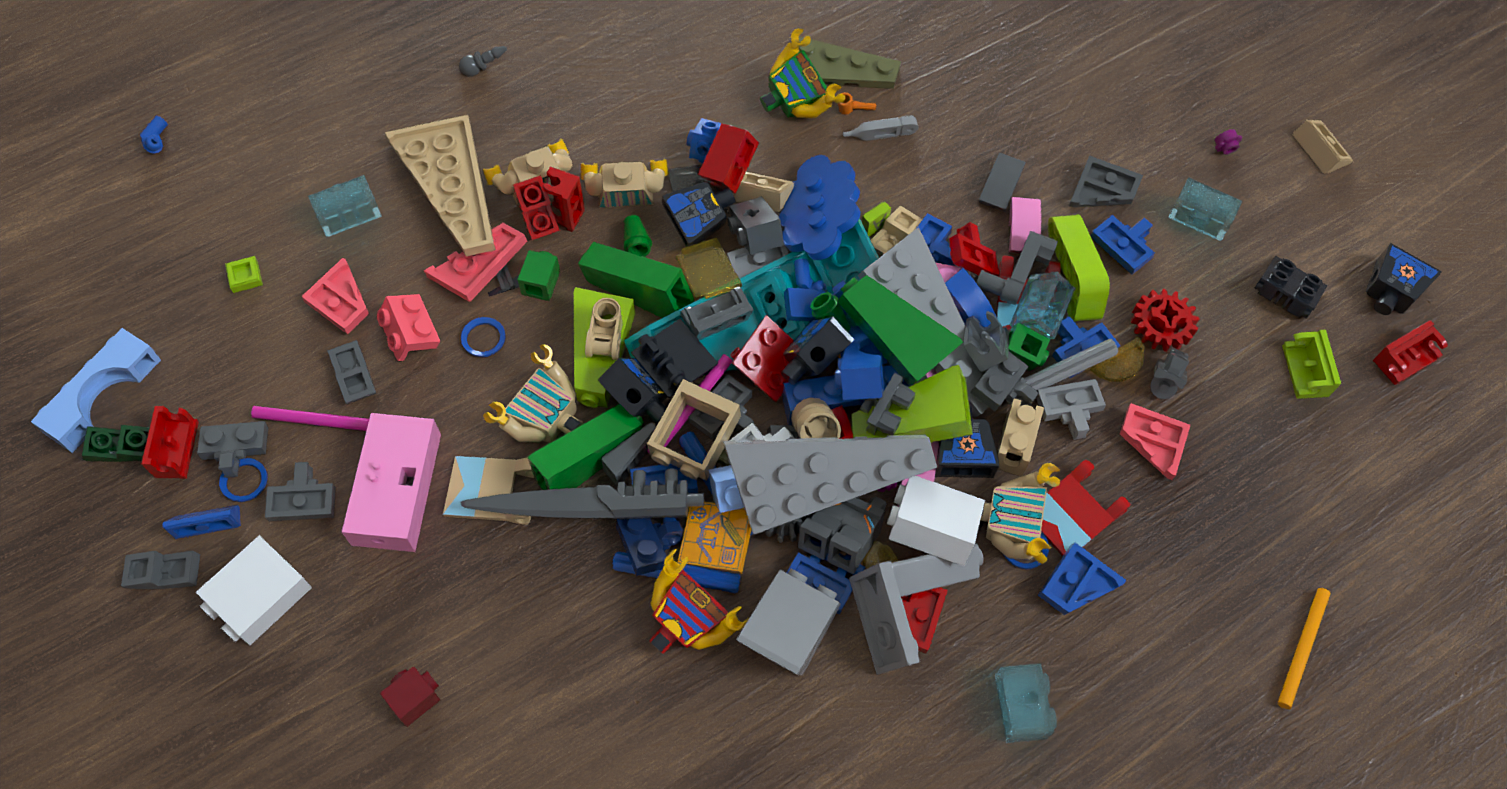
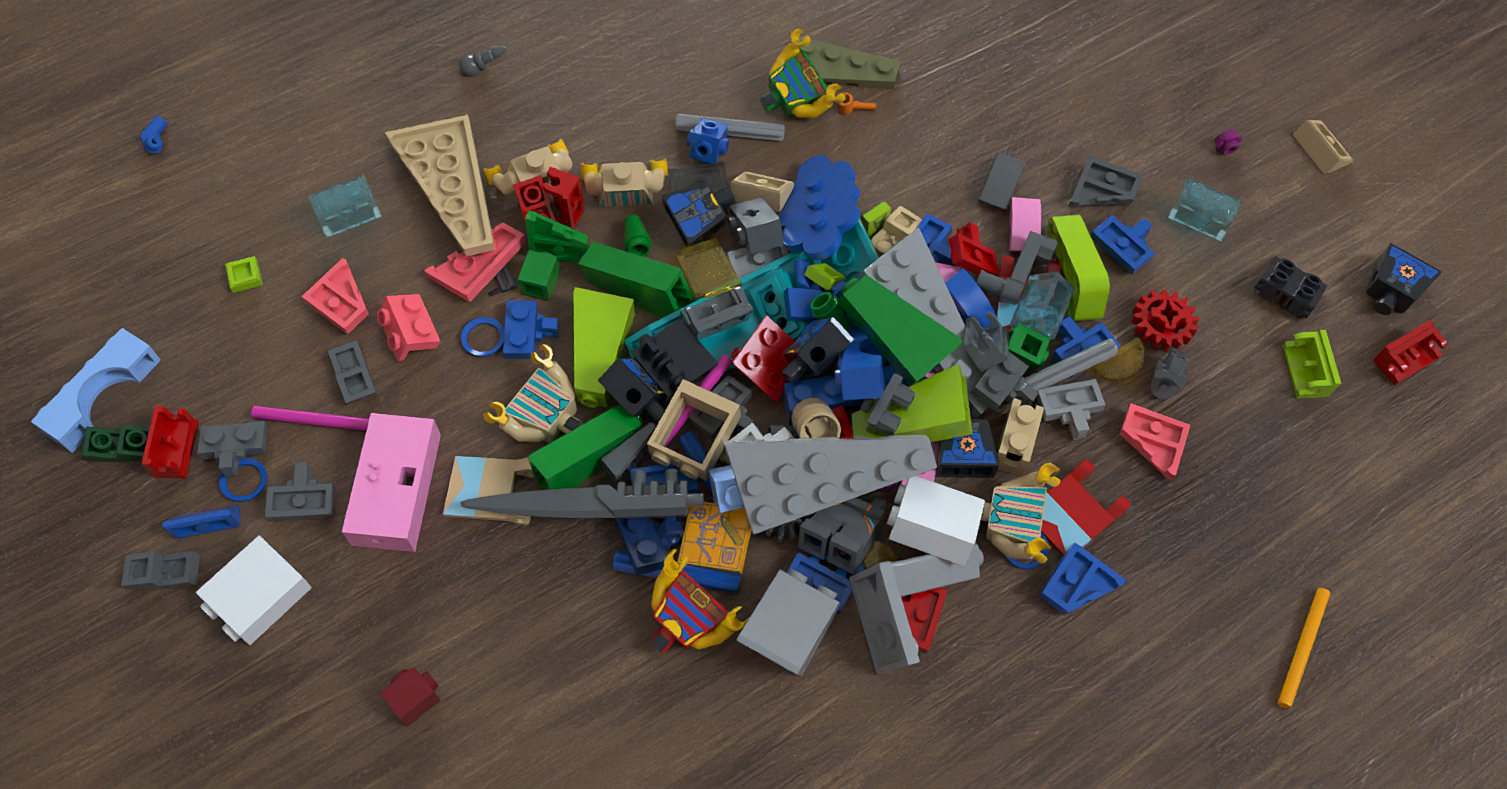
(525, 328): none -> blue hinge
(555, 238): none -> green wing
(604, 335): tan piece -> none
(728, 157): red hinge -> none
(737, 128): none -> light grey axle
(824, 275): none -> lime tile
(884, 128): light grey piece -> none
(1025, 703): clear light blue brick -> none

